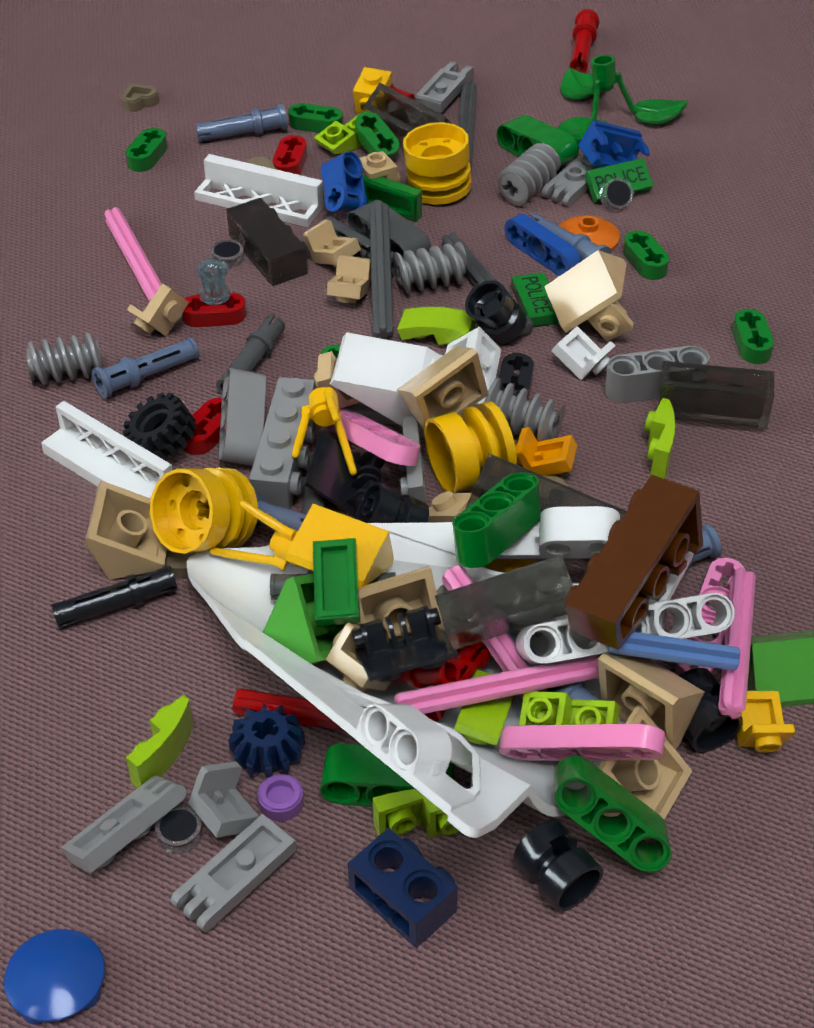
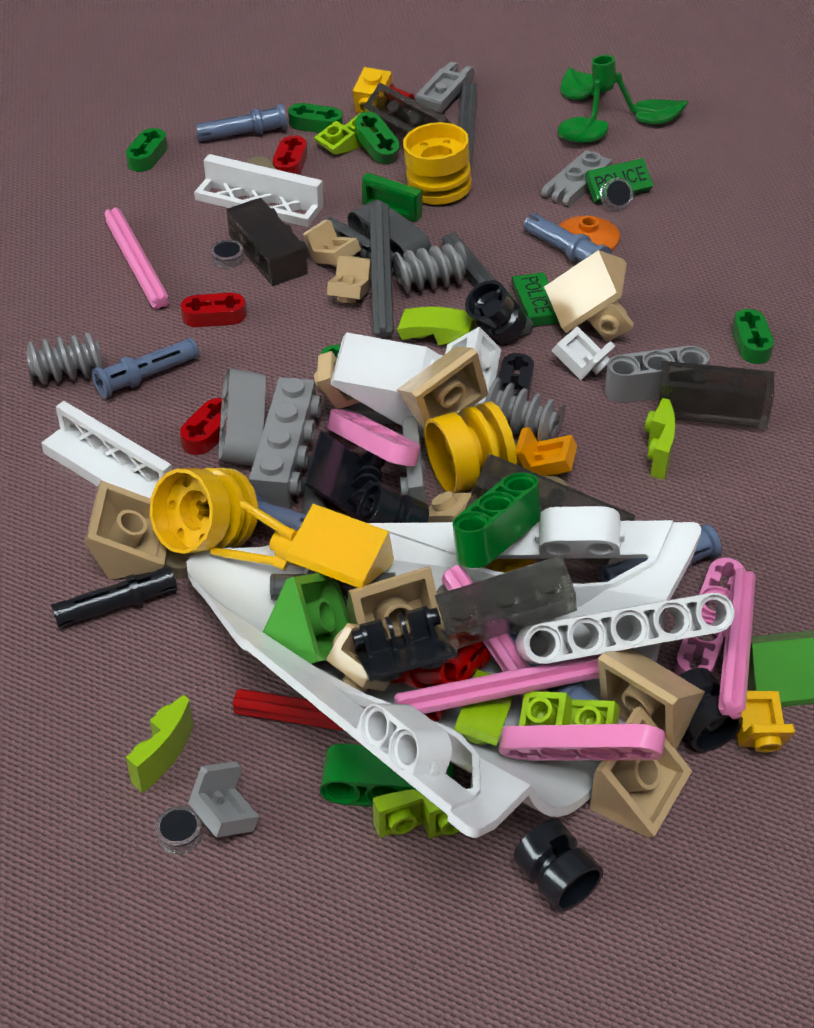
(54, 976): blue dish -> none
(123, 823): light grey hinge -> none
(139, 96): dark tan tile -> none
(161, 311): tan bracket -> none
(161, 425): black tyre -> none
(213, 281): clear light blue bush -> none
(234, 872): light grey hinge -> none
(258, 345): dark grey pin -> none
(266, 741): dark blue gear -> none
(280, 797): medium lavender tile -> none
(324, 411): yellow plant -> none
(336, 582): green tile -> none
(343, 182): blue piece -> none
(379, 165): tan bracket -> none
(394, 892): dark blue brick -> none
(526, 131): green beam -> none
(526, 236): blue beam -> none
(528, 173): light grey piece -> none
(584, 35): red pin -> none
(611, 144): blue hinge -> none
(618, 832): green beam -> none
(636, 562): reddish brown wedge -> none
(646, 255): green beam -> none
(680, 651): medium blue axle -> none

